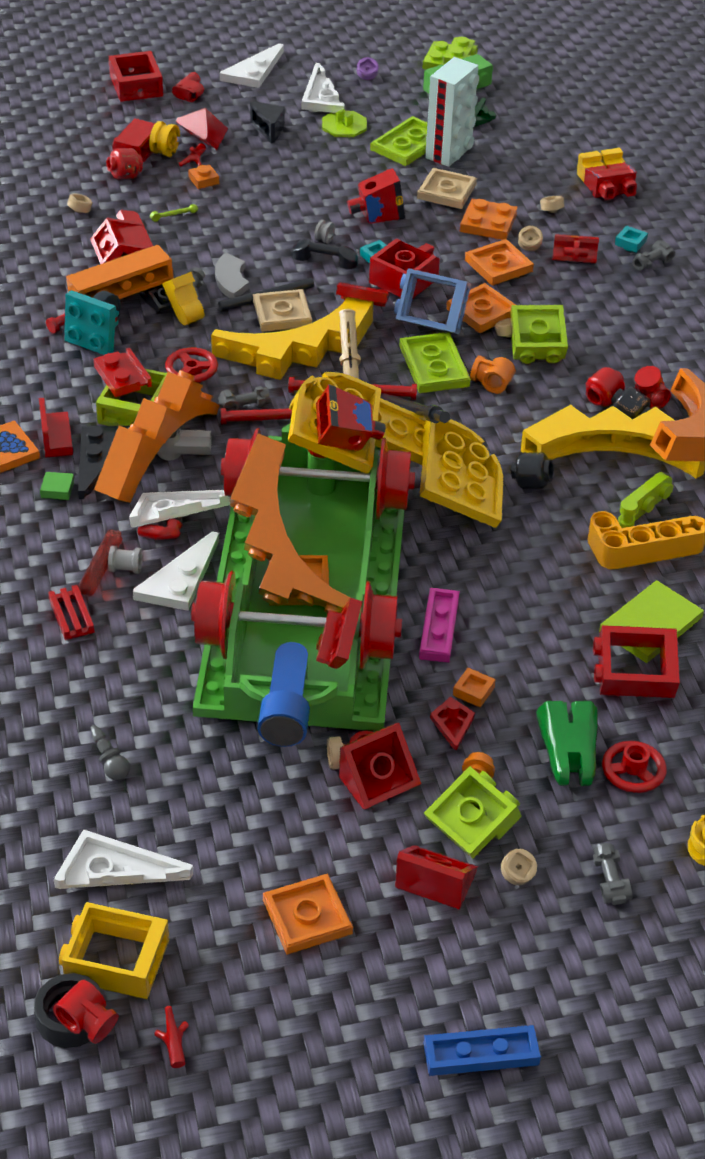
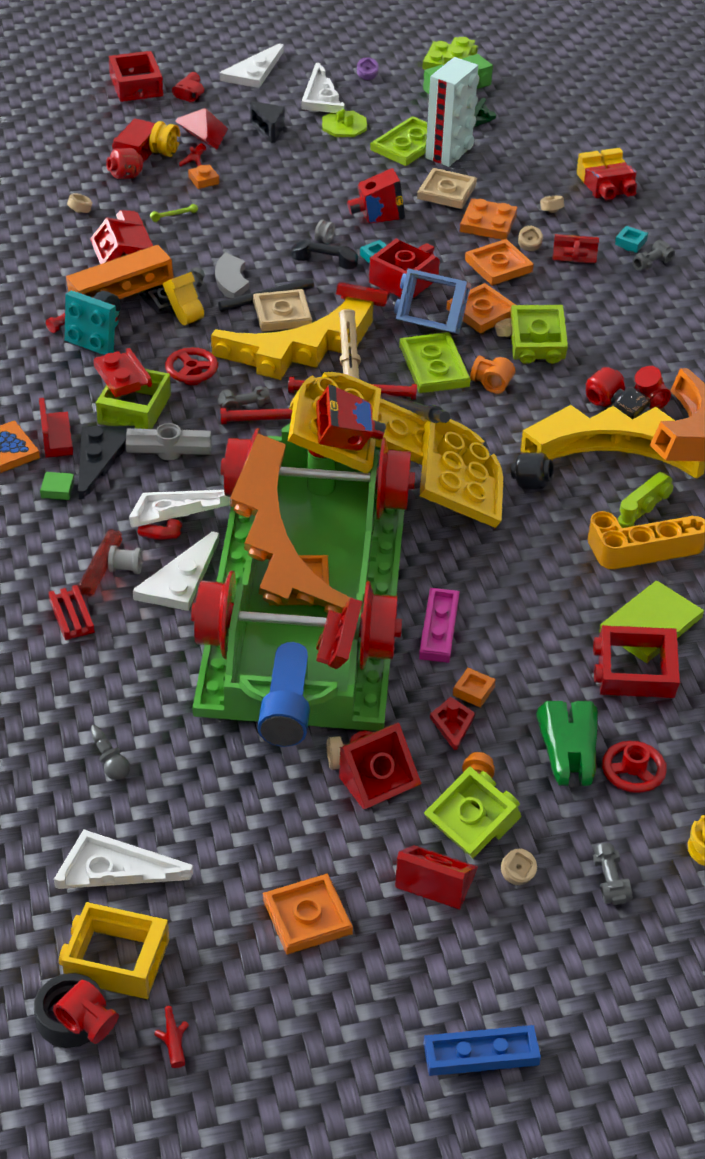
(154, 424): orange arch -> none

